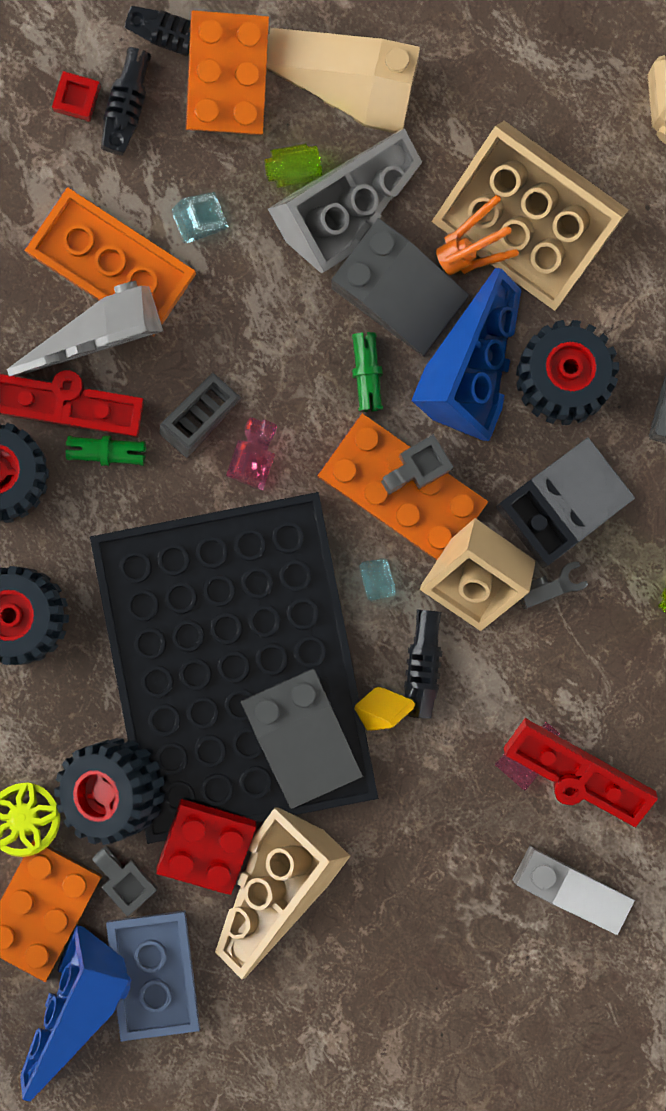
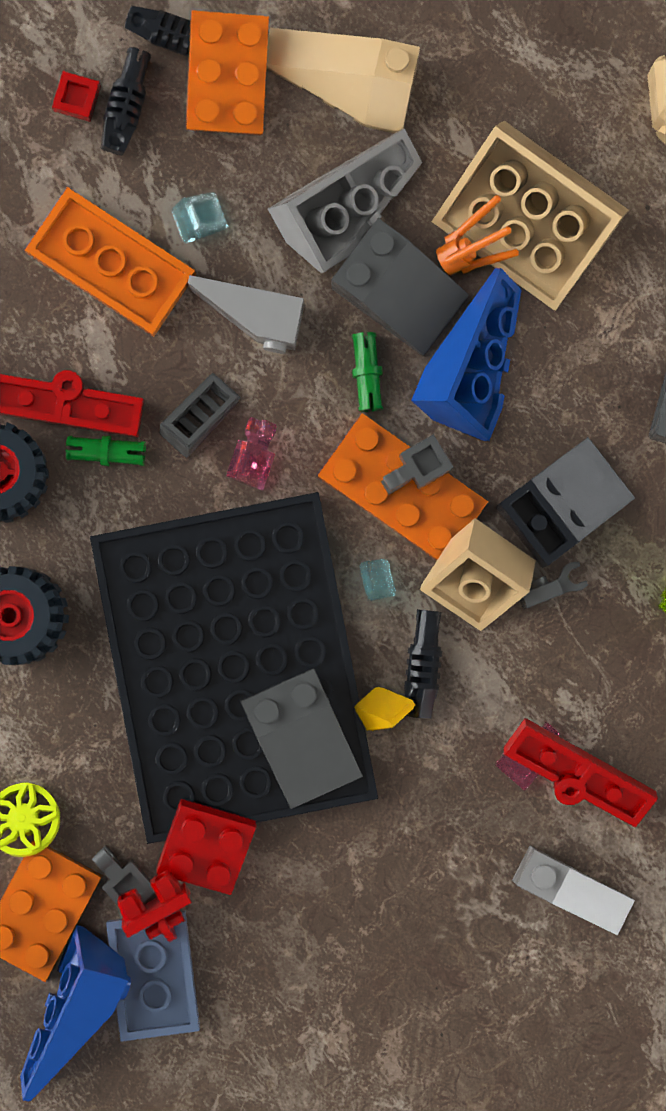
(108, 323): light grey wedge -> none
(109, 791): black wheel -> none
(170, 898): none -> red hips
(261, 314): none -> light grey slope
(283, 877): tan wedge -> none
(293, 165): clear neon green brick -> none
(567, 372): black wheel -> none

